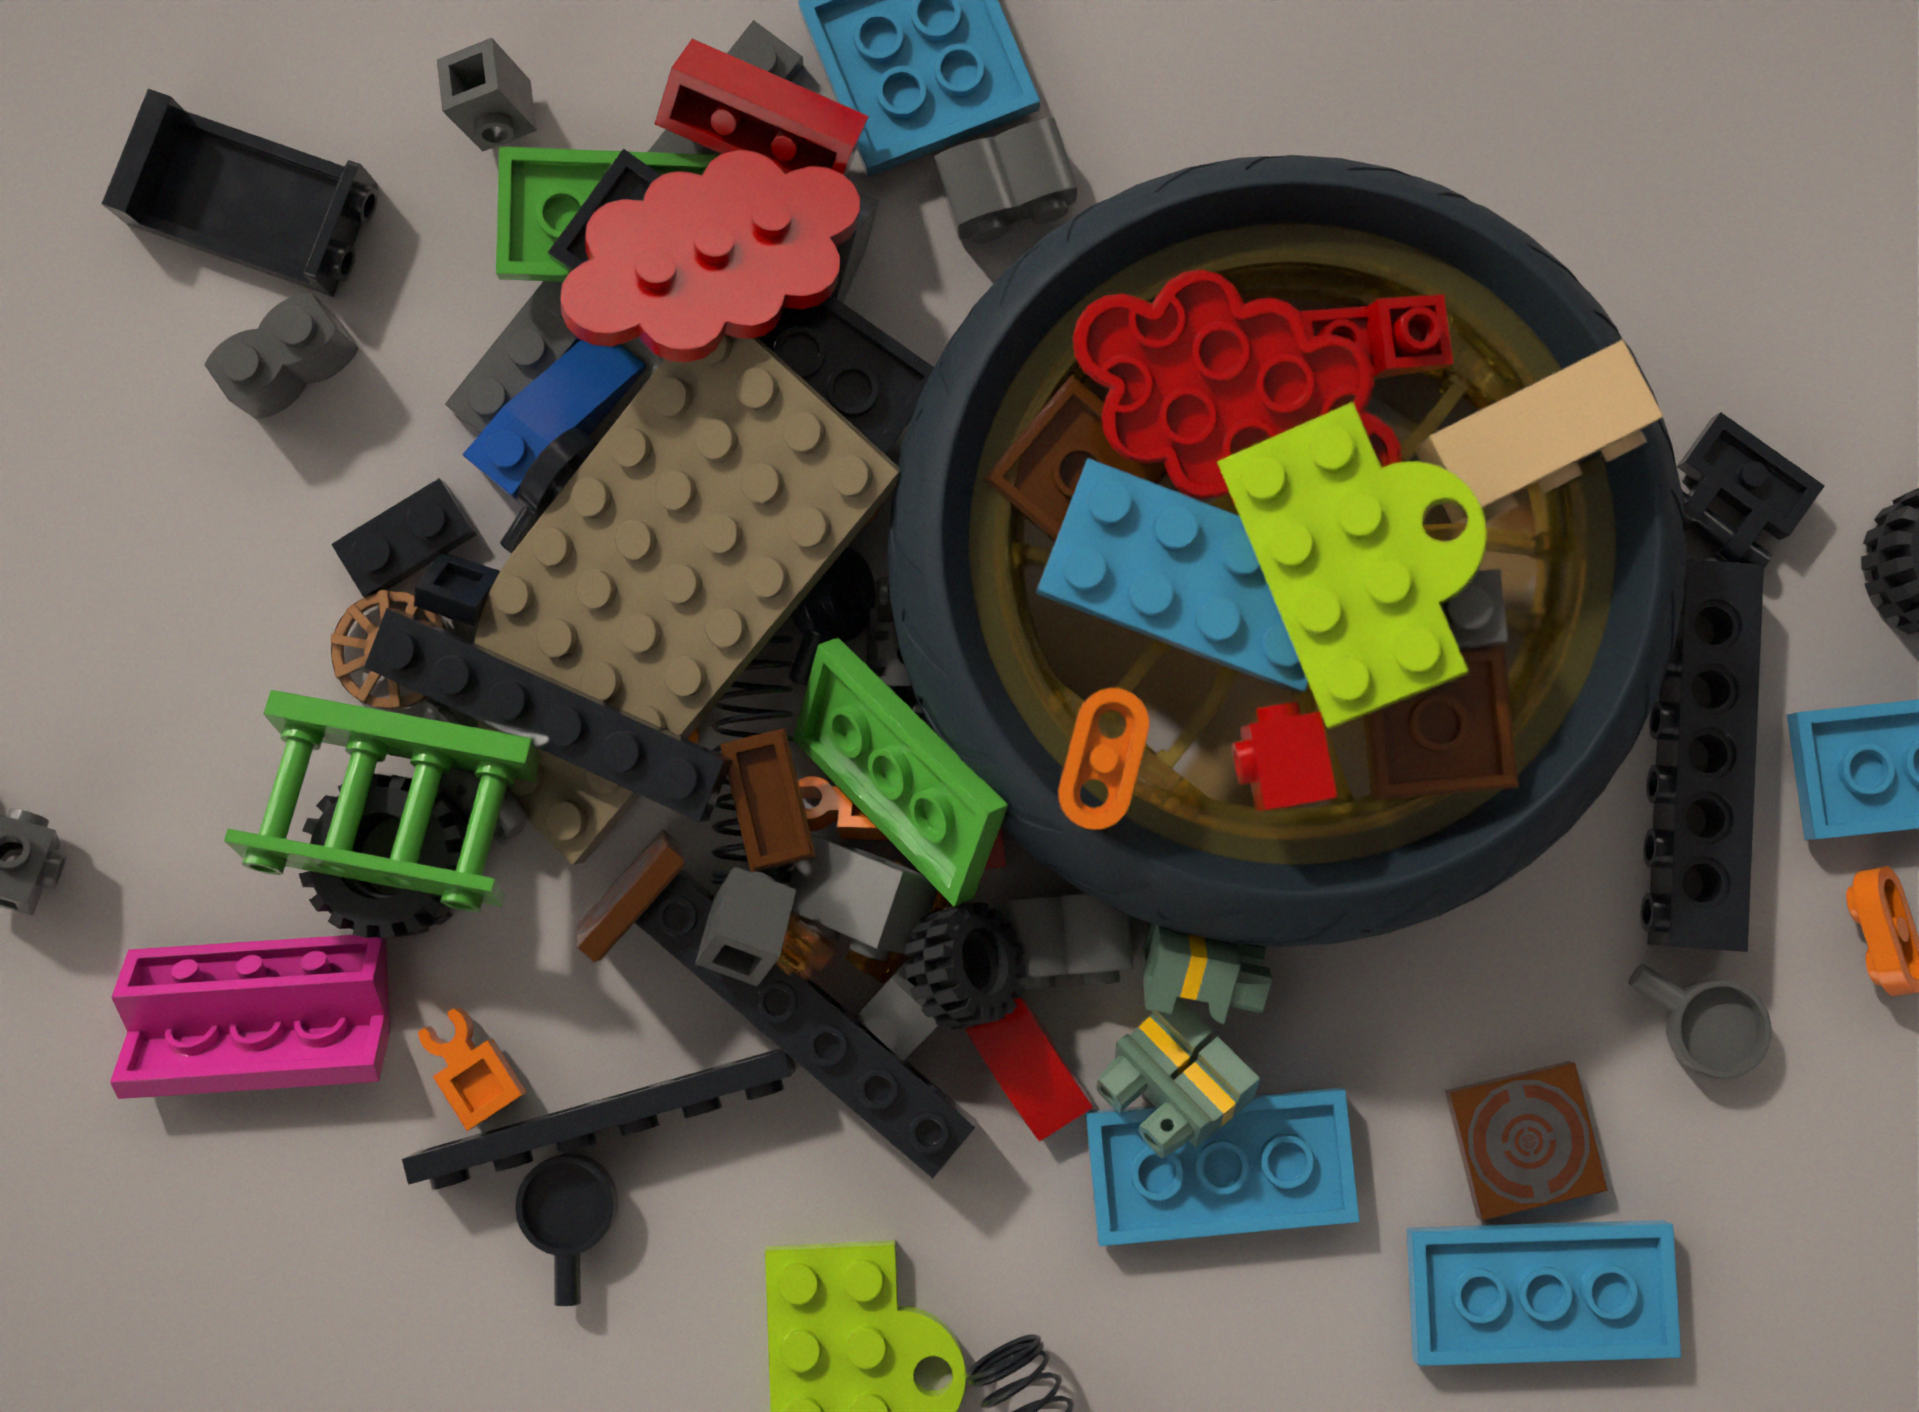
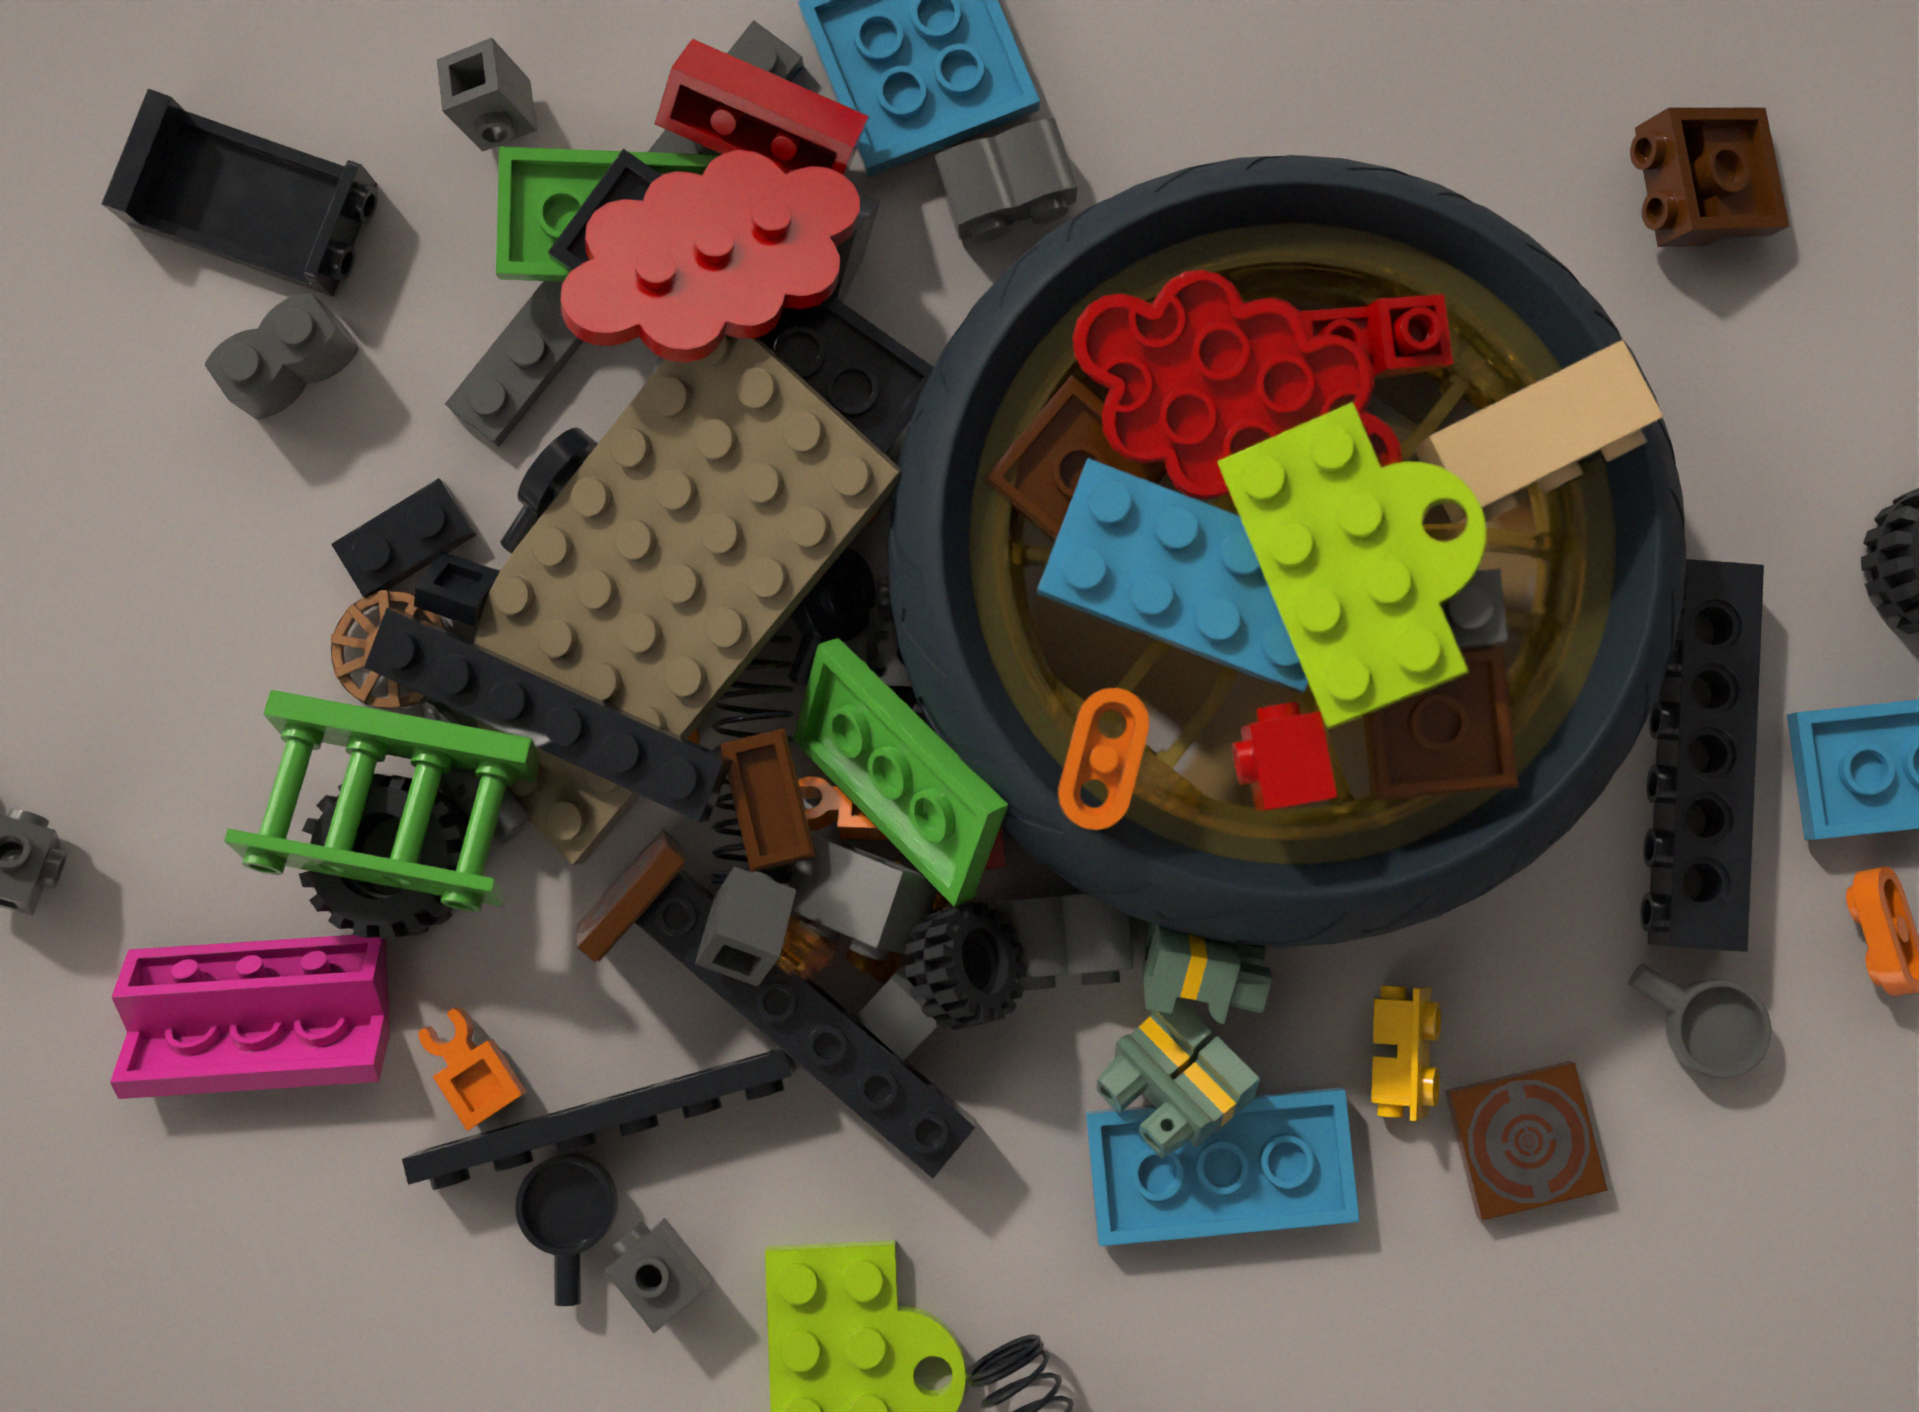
(567, 395): blue slope -> none
(657, 1272): none -> dark grey brick
(1031, 1070): red slope -> none
(1408, 1077): none -> yellow hinge
(1543, 1292): dark azure plate -> none
(1709, 175): none -> reddish brown plate
(1752, 480): black plate -> none

